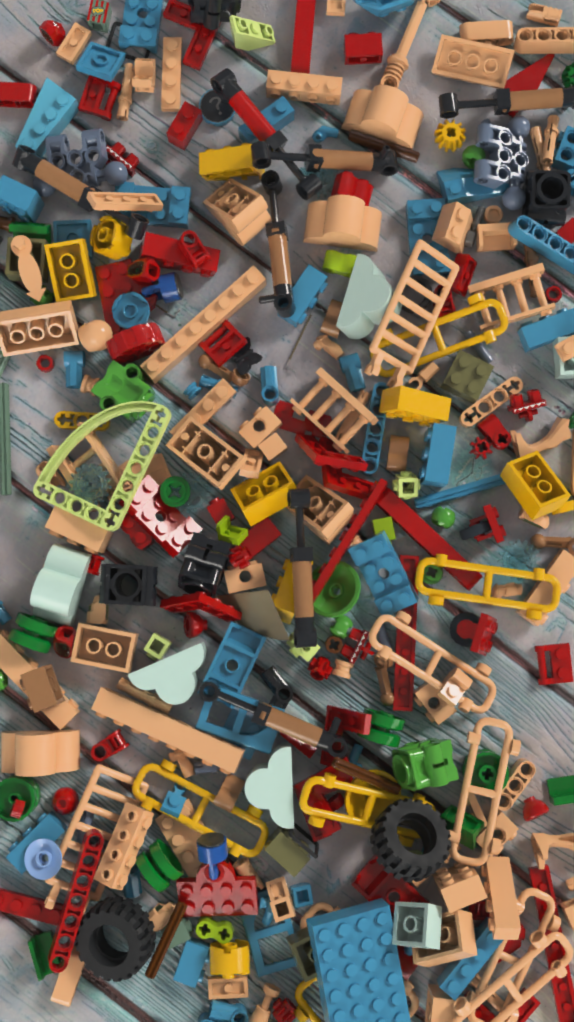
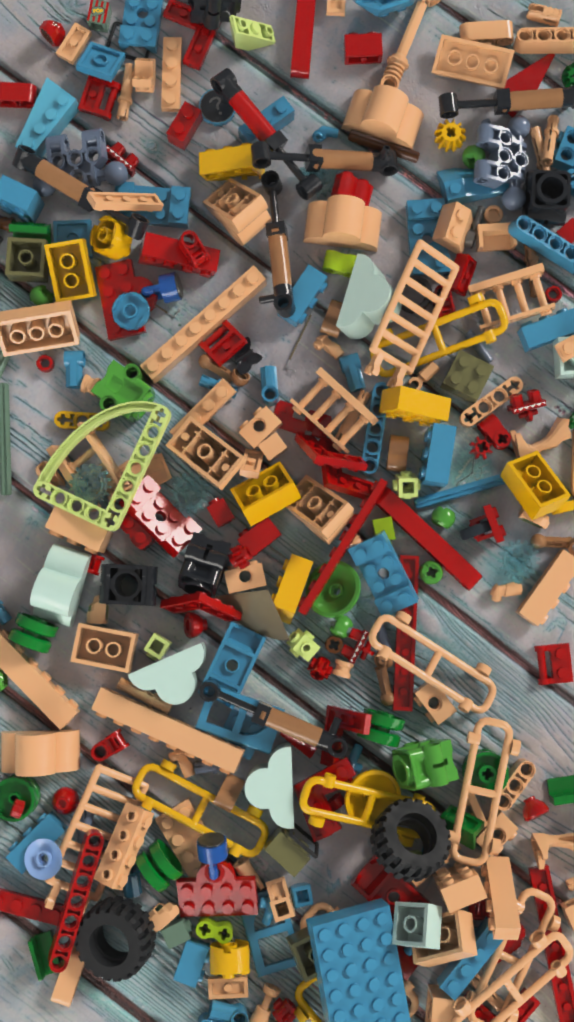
(28, 267): light nougat brick -> none
(41, 688): medium nougat brick -> none
(64, 641): red rock -> none
(94, 335): light nougat helmet -> none
(135, 343): red connector -> none
(143, 270): red rock -> none
(165, 940): reddish brown axle -> none
(166, 491): green gear -> none
(174, 801): dark azure plate -> none
(192, 390): dark azure bush -> none
(230, 533): lime bracket -> none
(276, 683): black piece -> none
(301, 557): black piece -> none
(304, 87): light nougat brick -> none
(366, 776): reddish brown axle -> none
(437, 596): yellow bar -> none
(454, 686): light nougat brick -> none
(474, 631): red plate -> none

